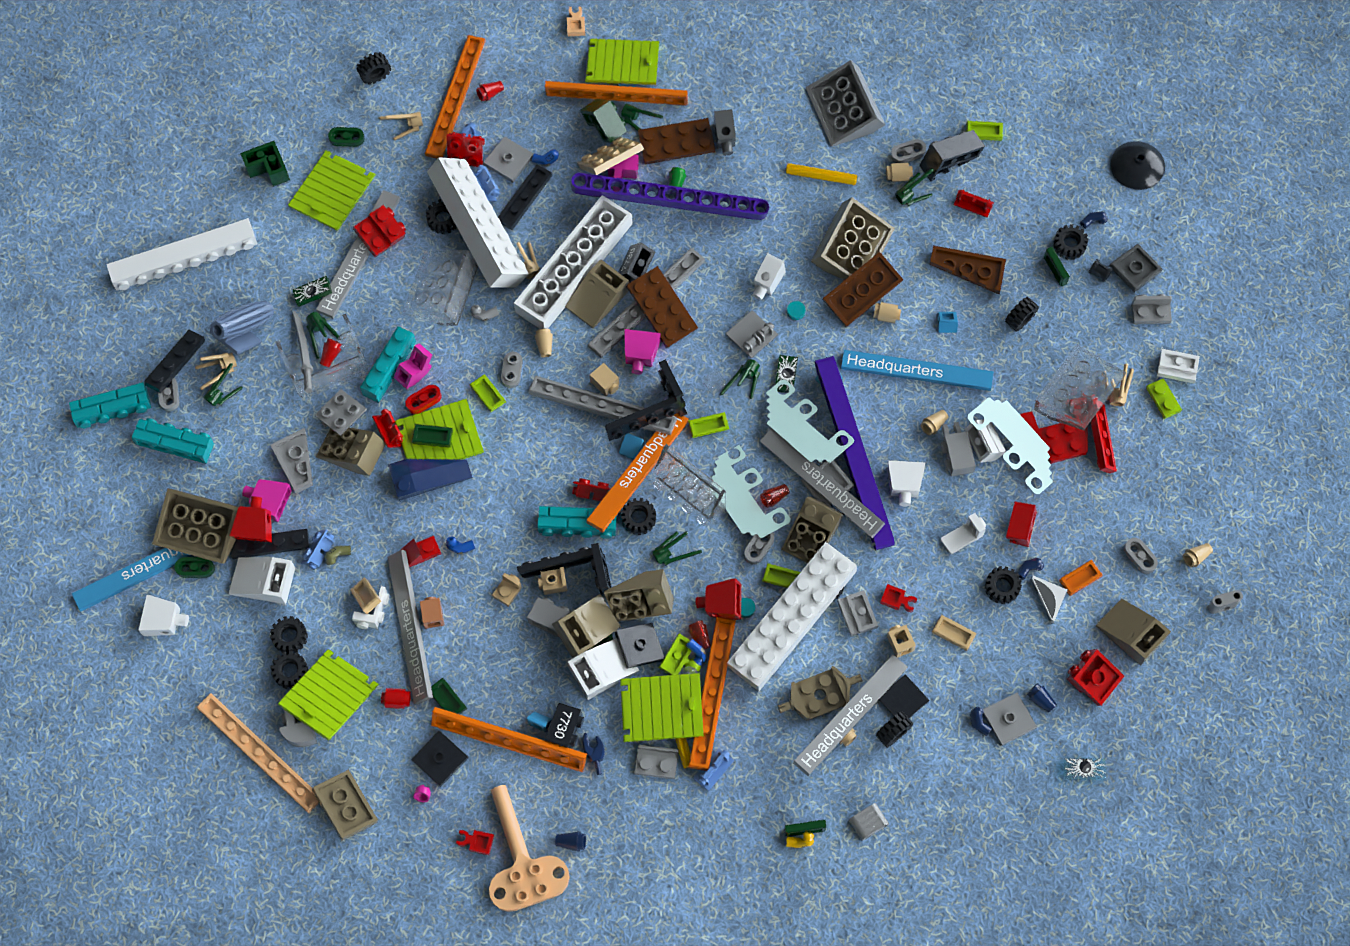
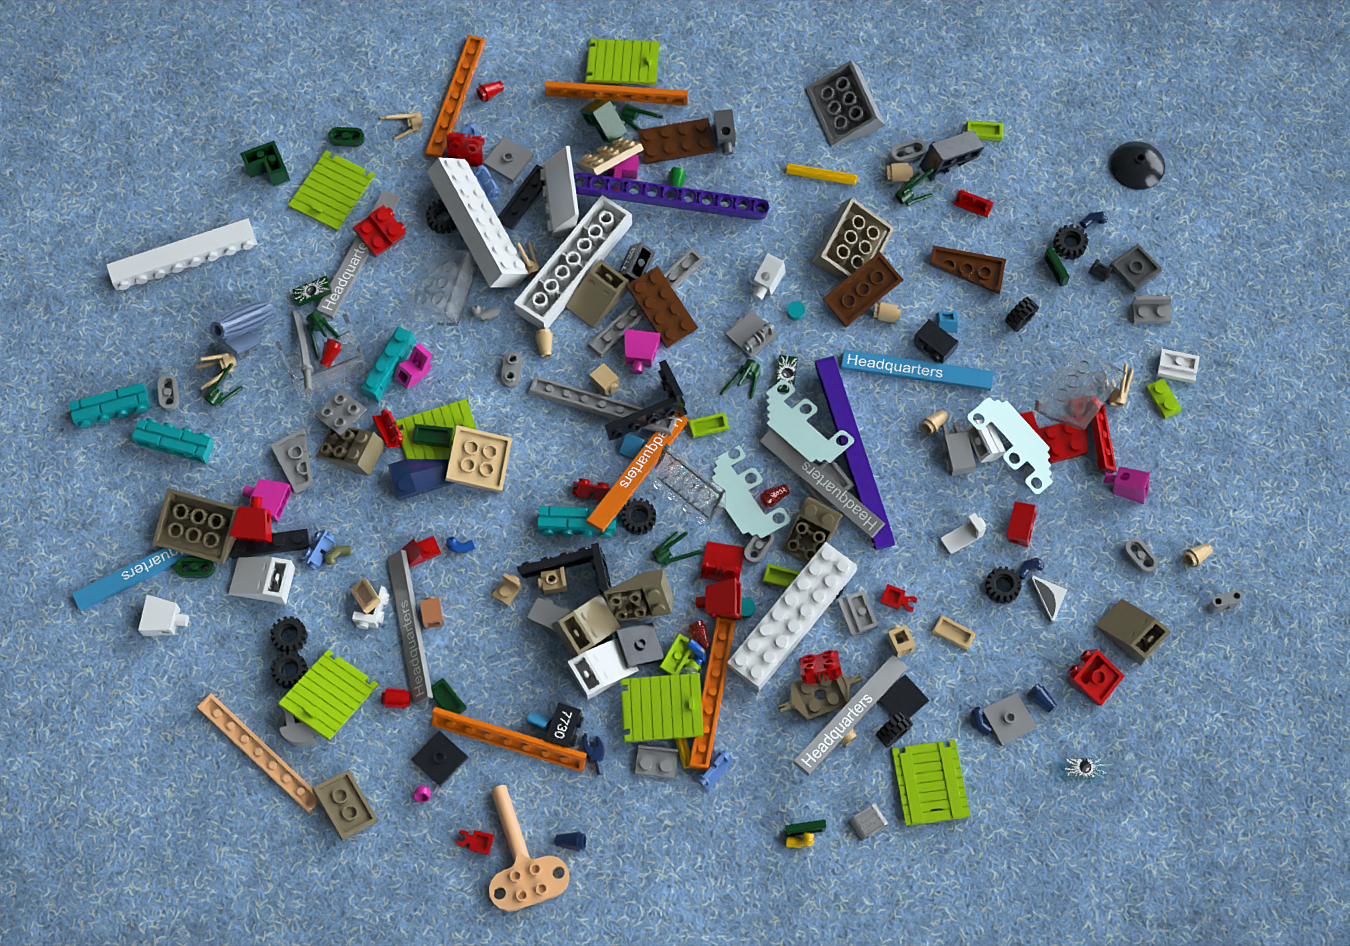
(174, 361): black plate -> none
(373, 68): black tyre -> none
(422, 398): red plate -> none
(478, 459): none -> tan plate
(487, 393): lime tile -> none
(547, 159): blue arm -> none
(560, 193): none -> white slope
(575, 23): light nougat plate -> none
(722, 562): none -> red hinge
(820, 663): none -> red hinge
(905, 480): white torso -> none
(930, 780): none -> lime door
(935, 341): none -> black brick
(1080, 577): orange tile -> none
(1129, 483): none -> dark pink torso

